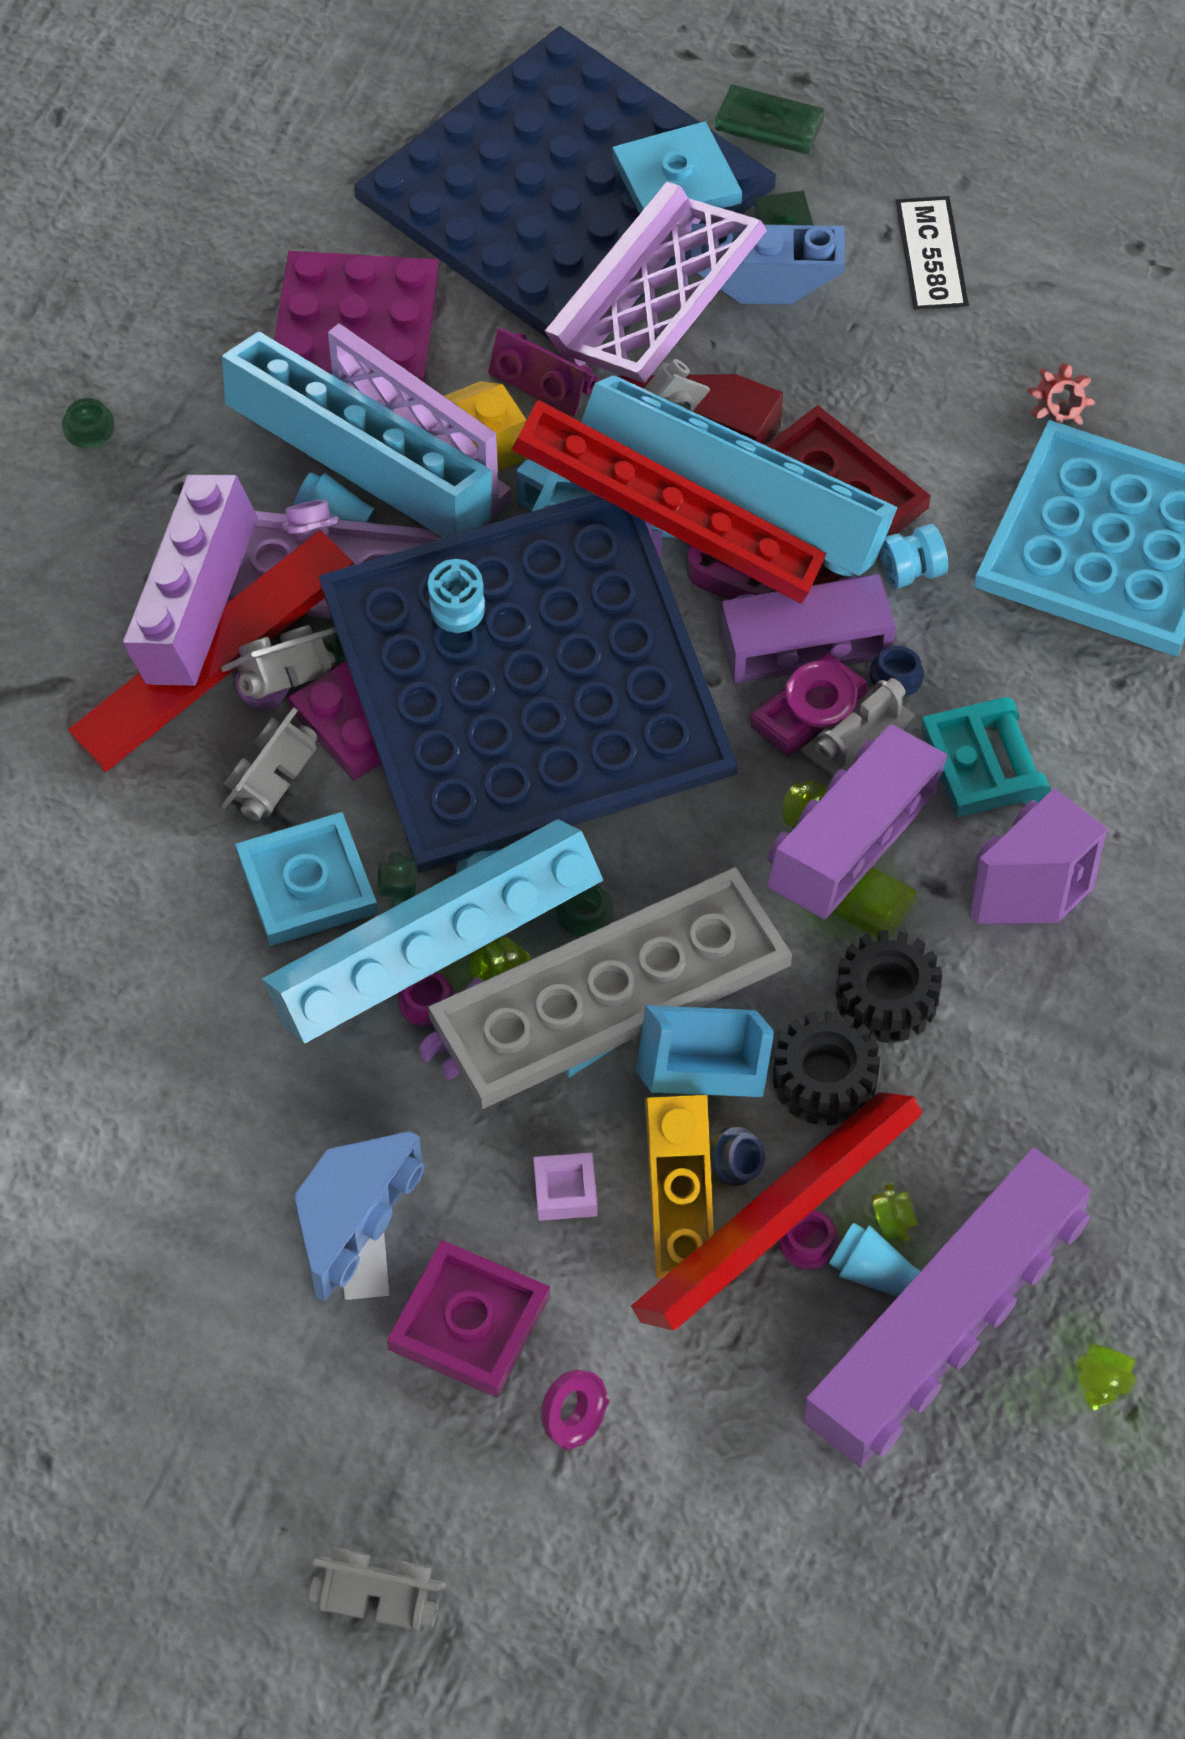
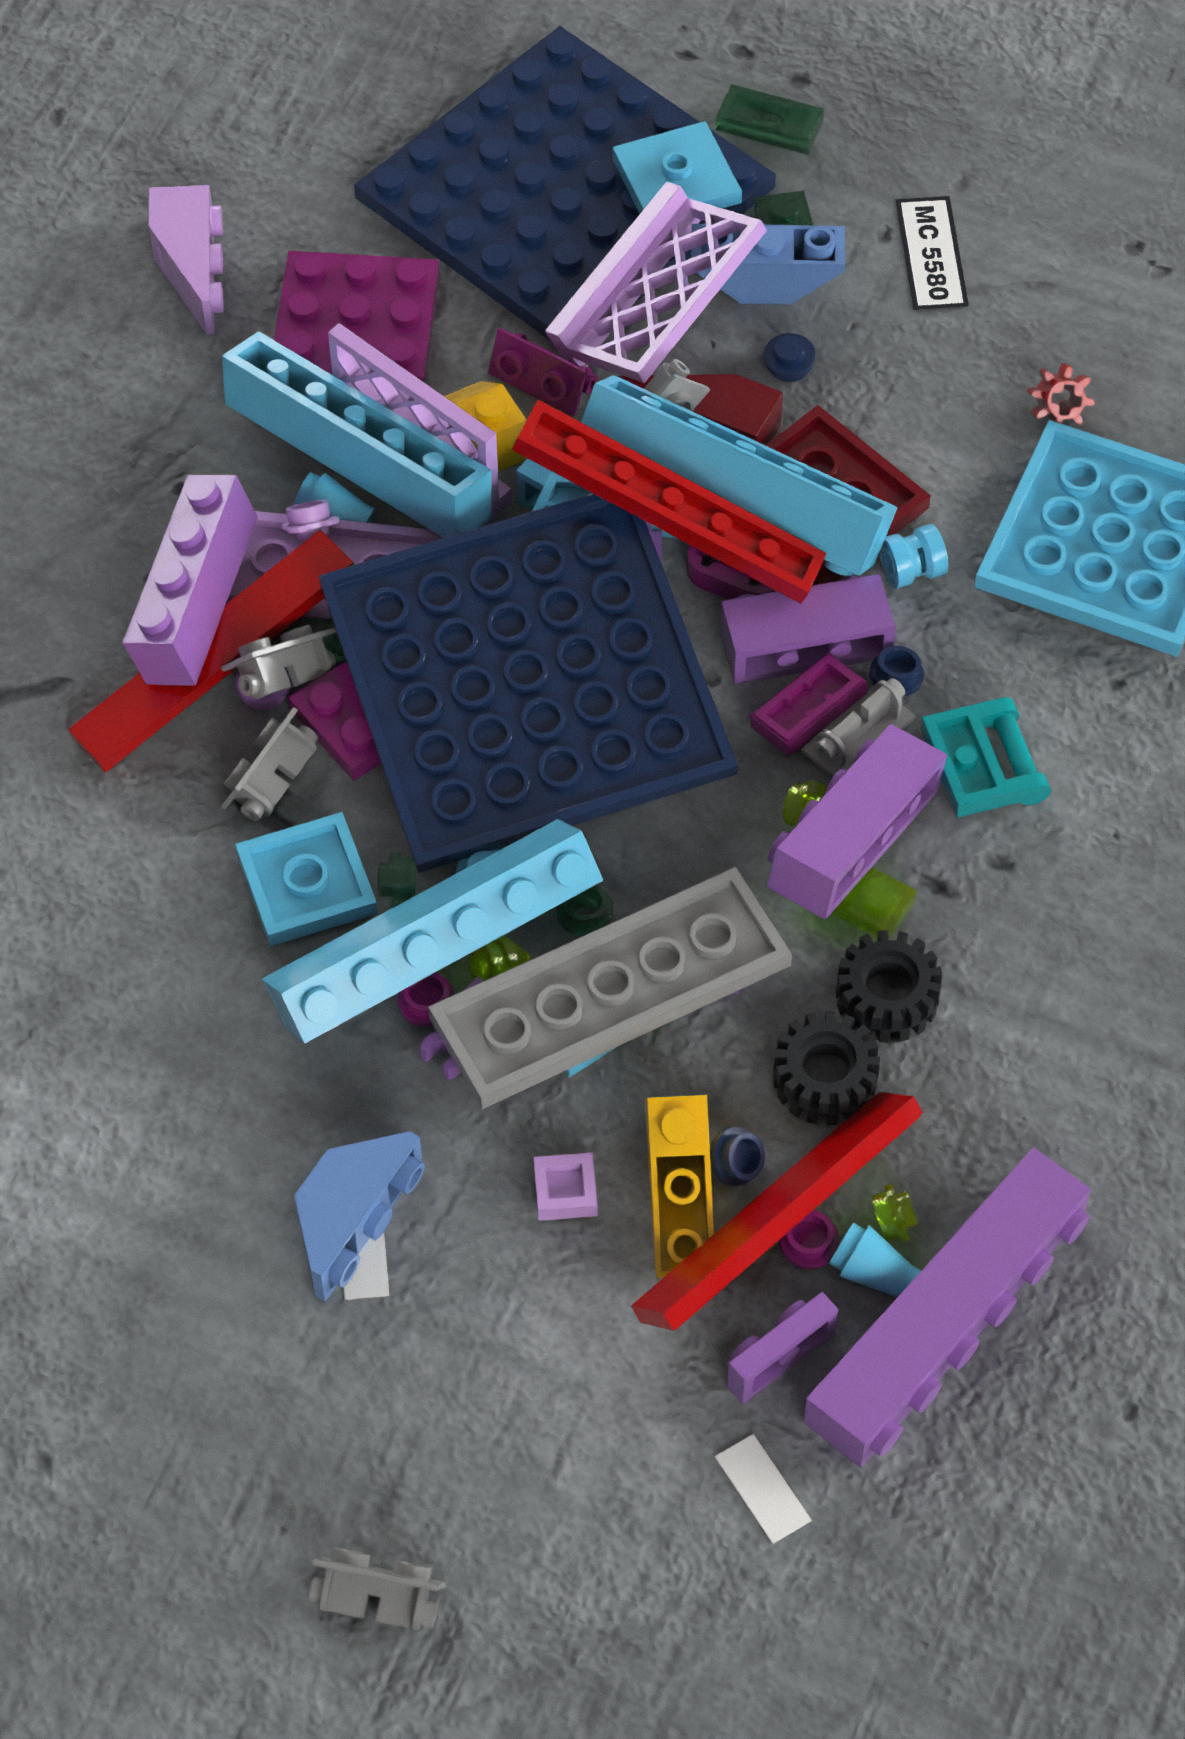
(88, 423): clear green plate -> none
(184, 248): none -> lavender slope
(457, 609): medium azure wheel -> none
(469, 1318): magenta plate -> none
(588, 1413): magenta piece -> none
(704, 1051): dark azure panel -> none
(763, 1488): none -> white sticker
(789, 357): none -> dark blue plate
(796, 1335): none -> medium lavender plate
(826, 675): magenta piece -> none
(1038, 865): medium lavender slope -> none
(1099, 1375): clear neon green plate -> none

